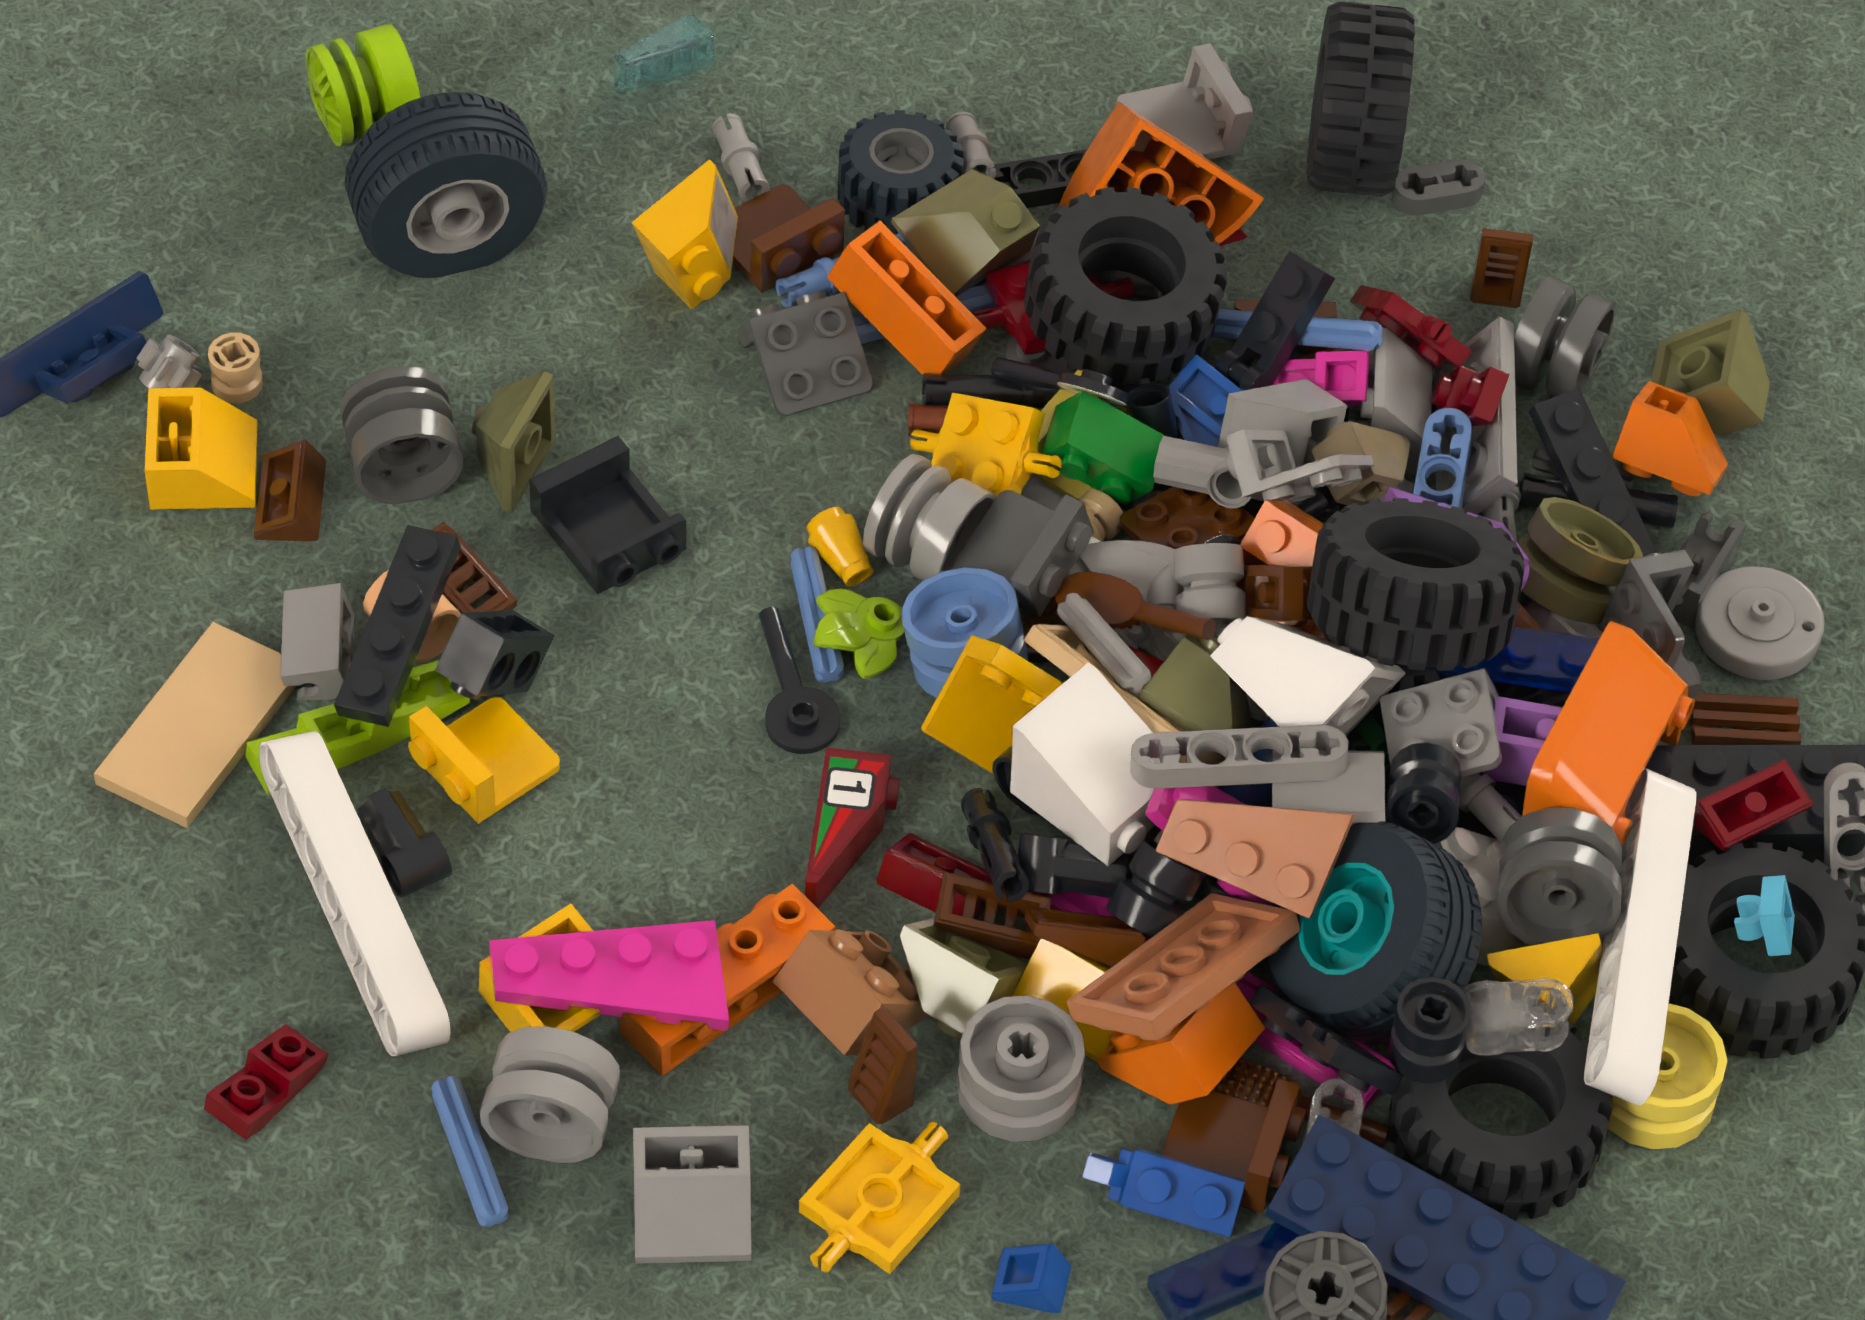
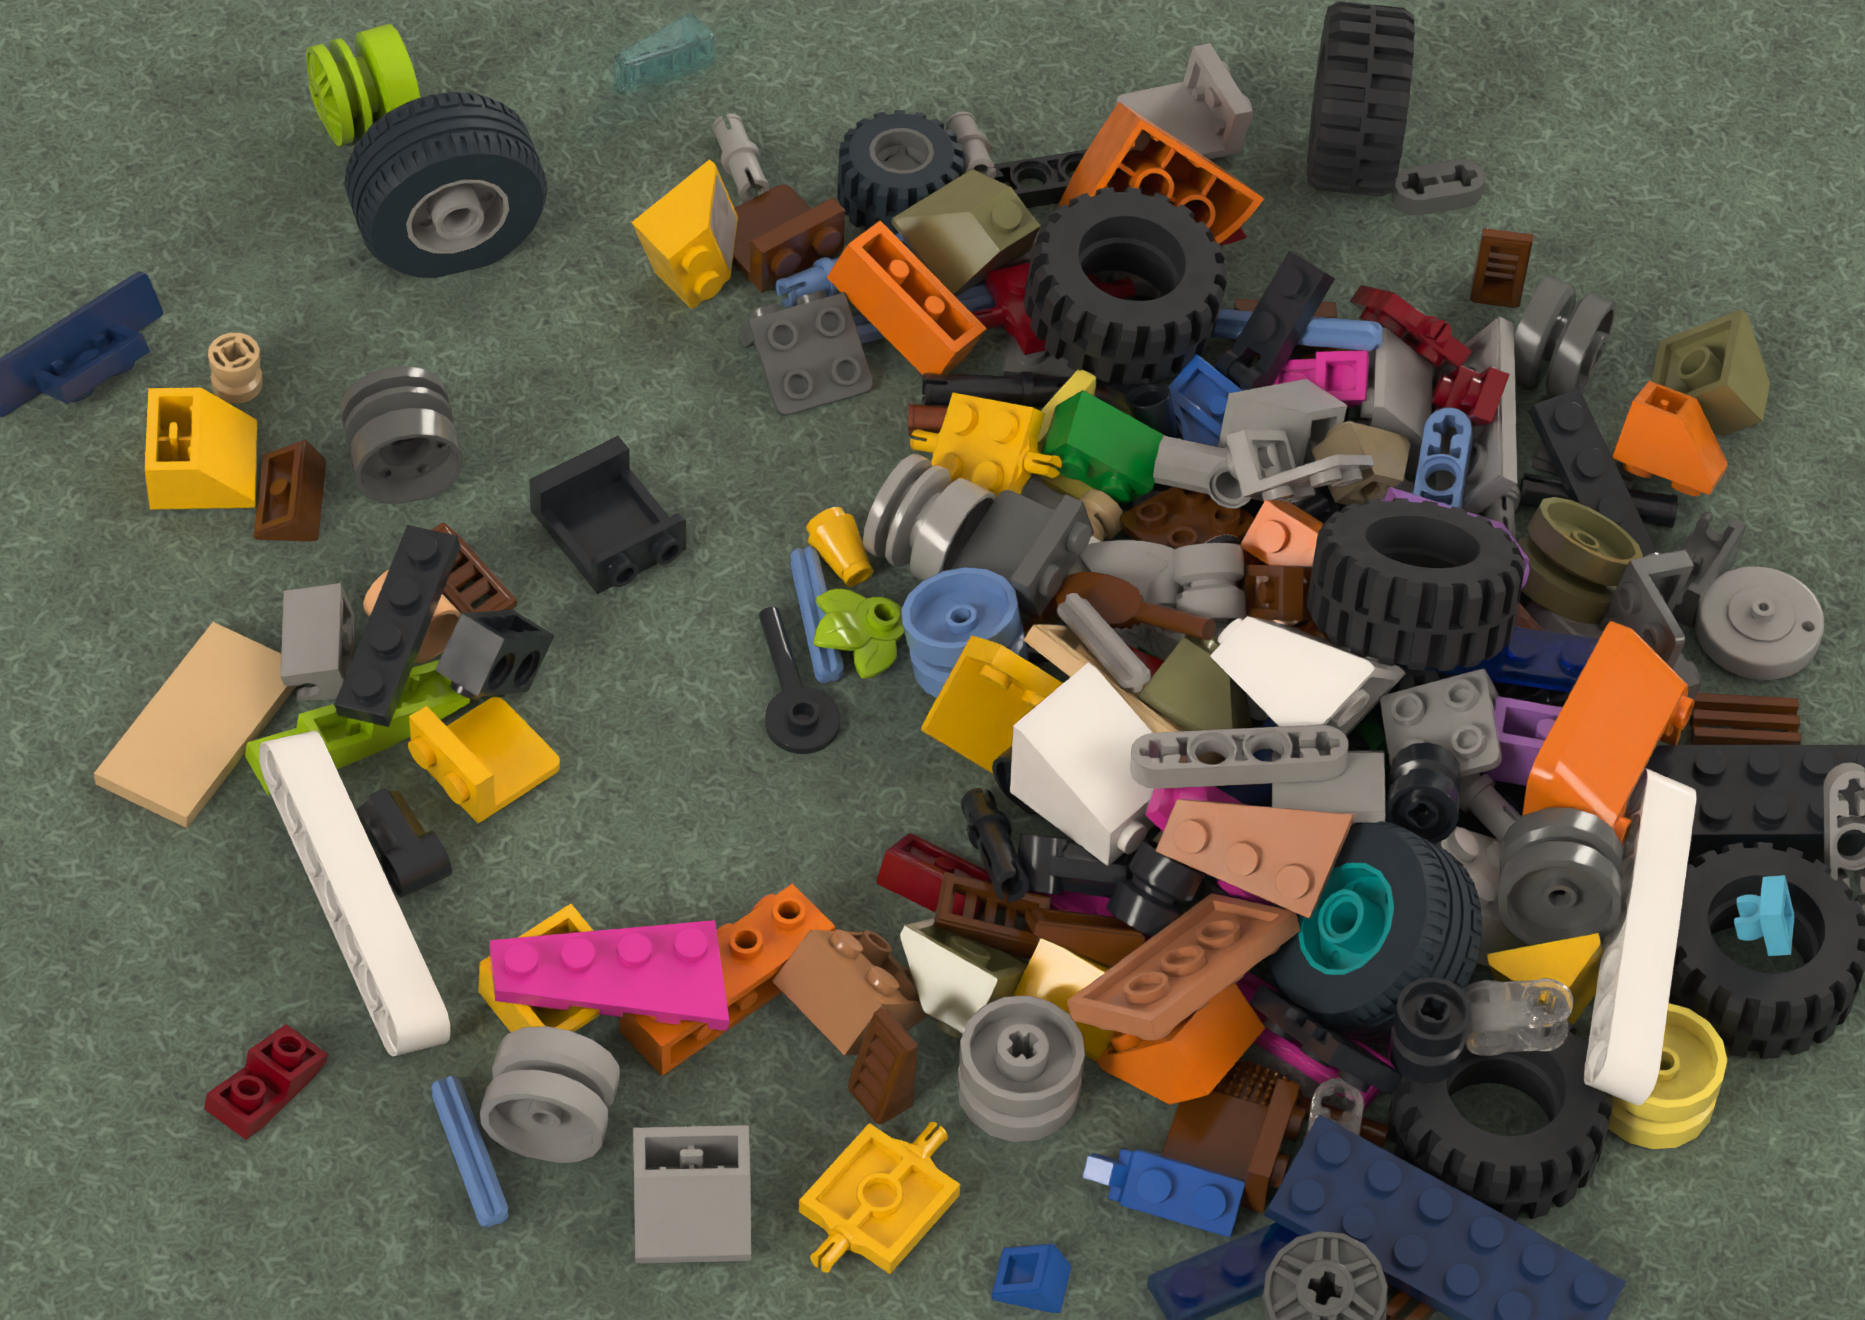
(169, 364): light grey gear -> none
(516, 435): olive slope -> none
(848, 815): dark red slope -> none
(1089, 381): black piece -> none
(1751, 805): dark red slope -> none

